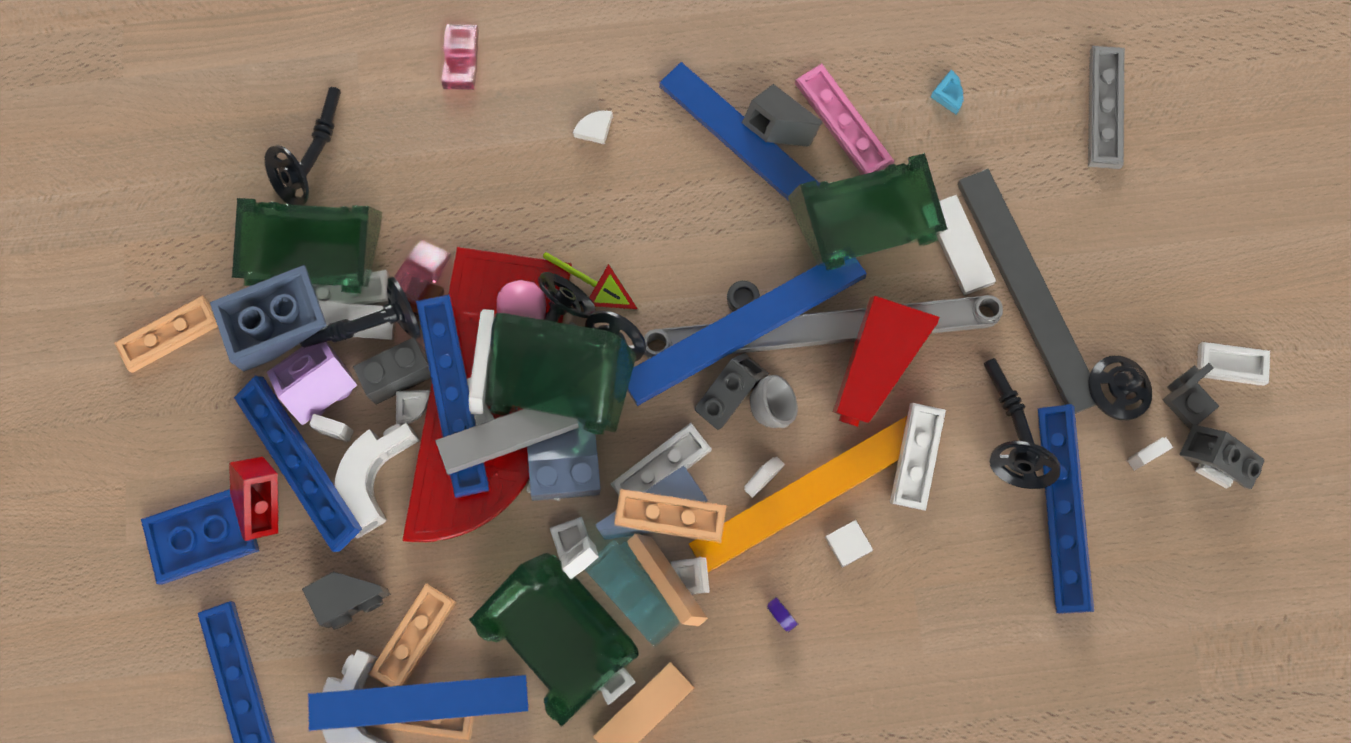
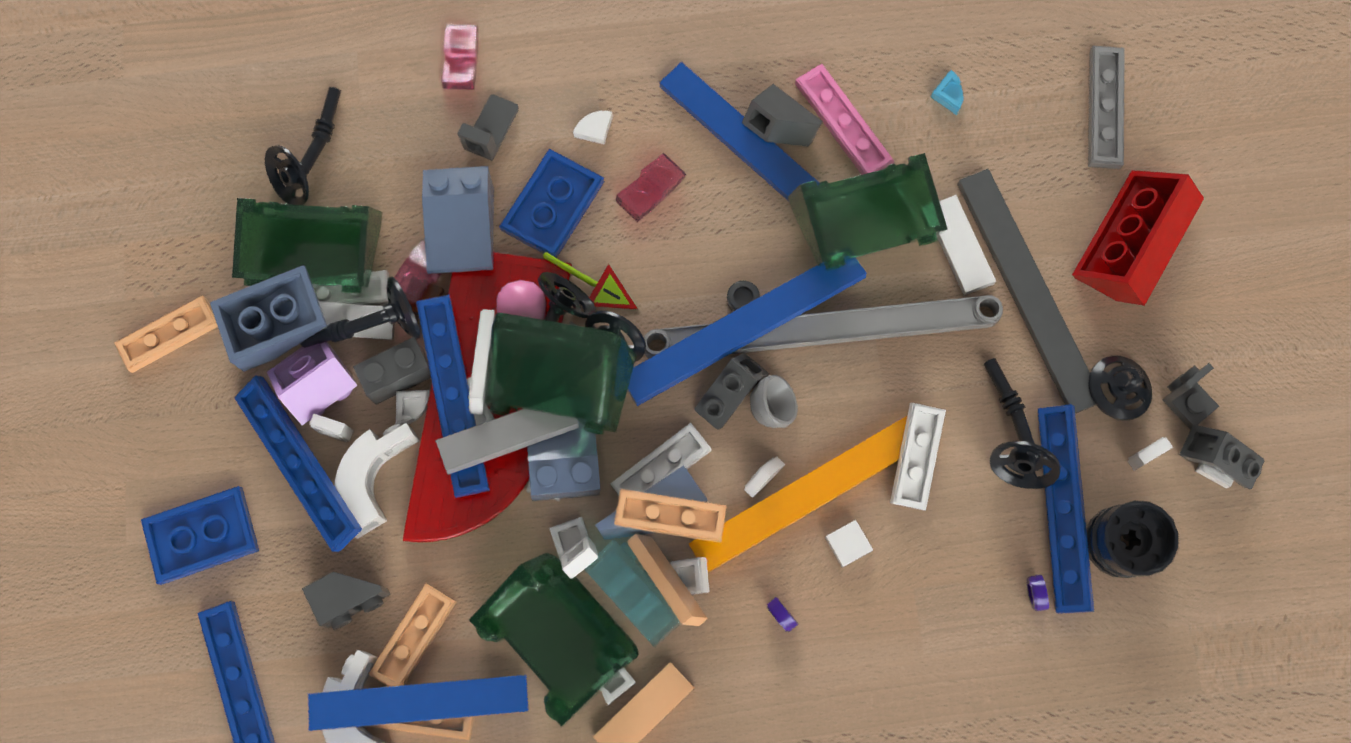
(254, 497): red slope -> none
(458, 219): none -> sand blue slope
(490, 127): none -> dark grey bracket
(552, 203): none -> blue tile
(651, 188): none -> clear pink slope
(882, 352): red slope -> none
(1037, 593): none -> dark purple tile
(1139, 235): none -> red slope
(1150, 536): none -> black wheel
(1235, 363): white tile -> none

